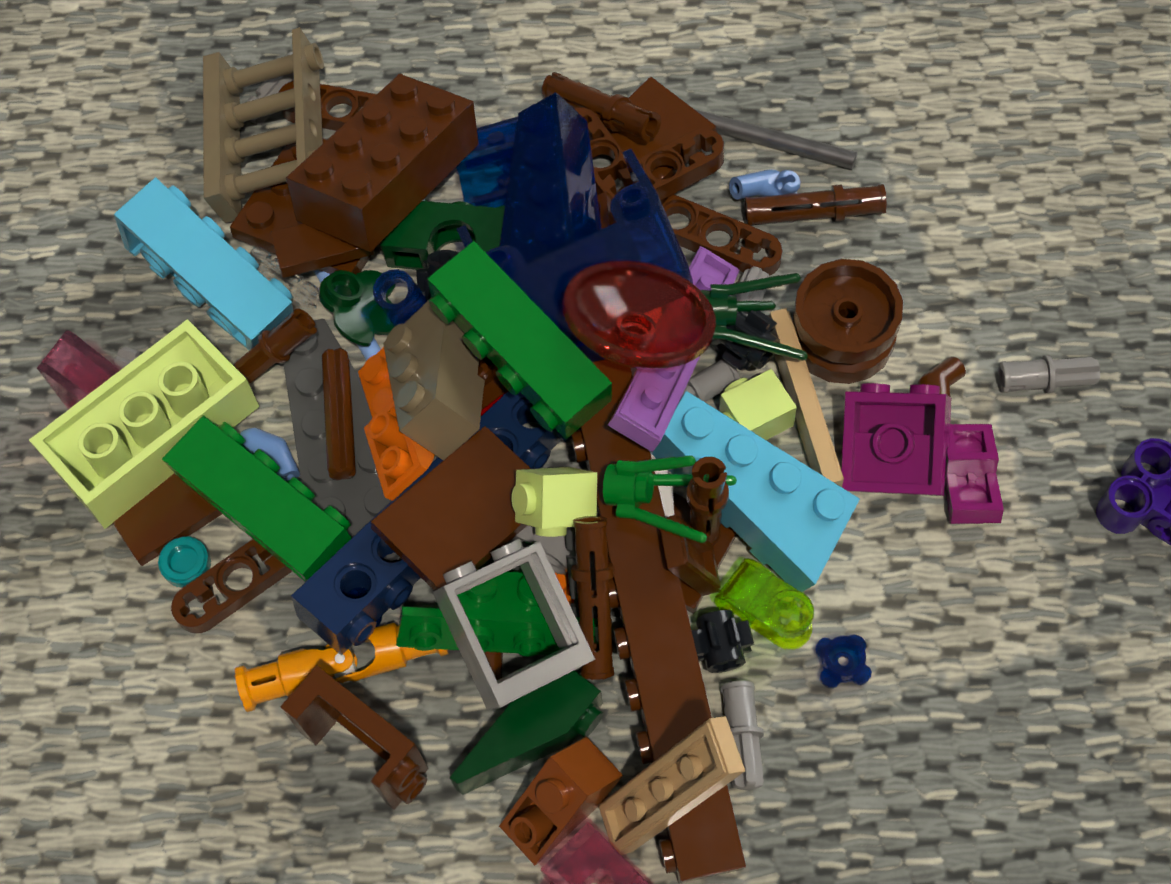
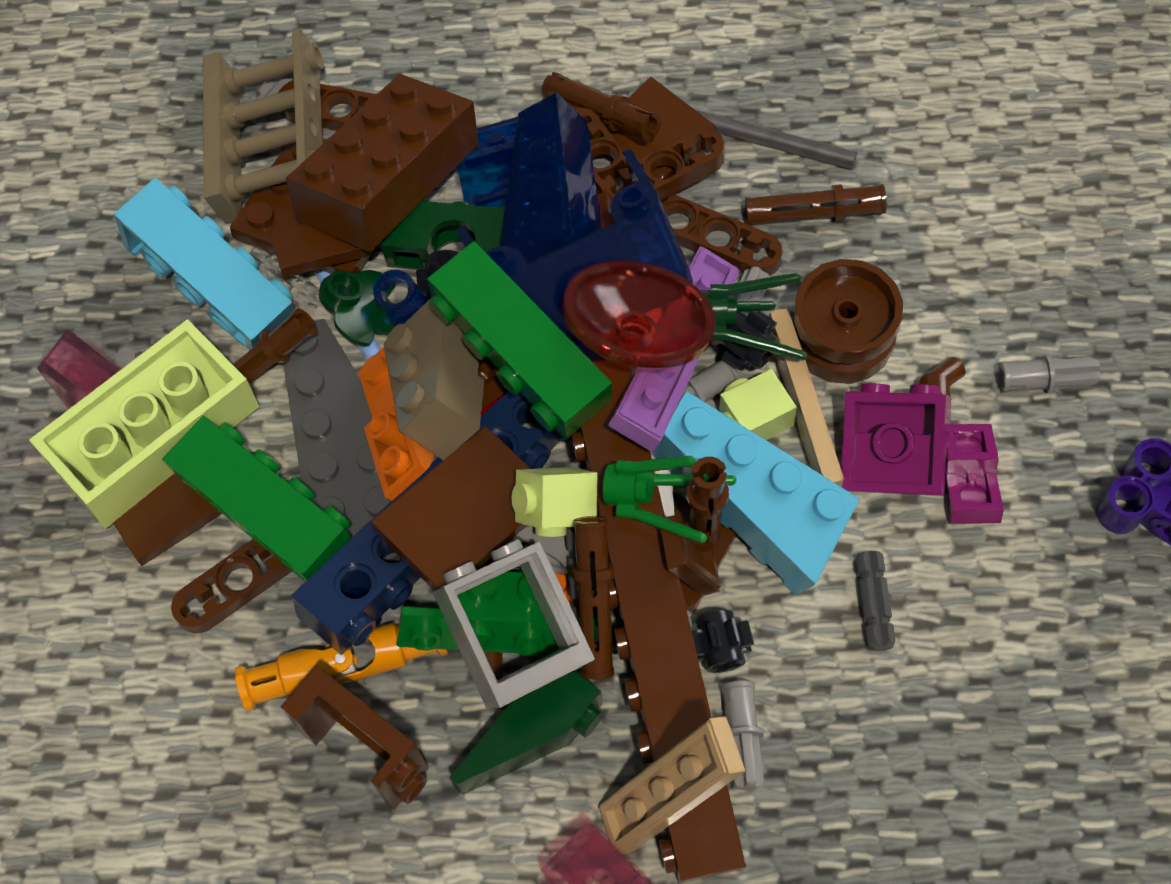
(183, 561): teal tile -> none
(274, 447): medium blue arm -> none
(338, 414): reddish brown axle -> none
(560, 798): dark orange slope -> none
(762, 599): clear neon green piece -> none
(764, 183): medium blue arm -> none
(851, 648): clear blue plate -> none
(875, 601): none -> dark grey axle

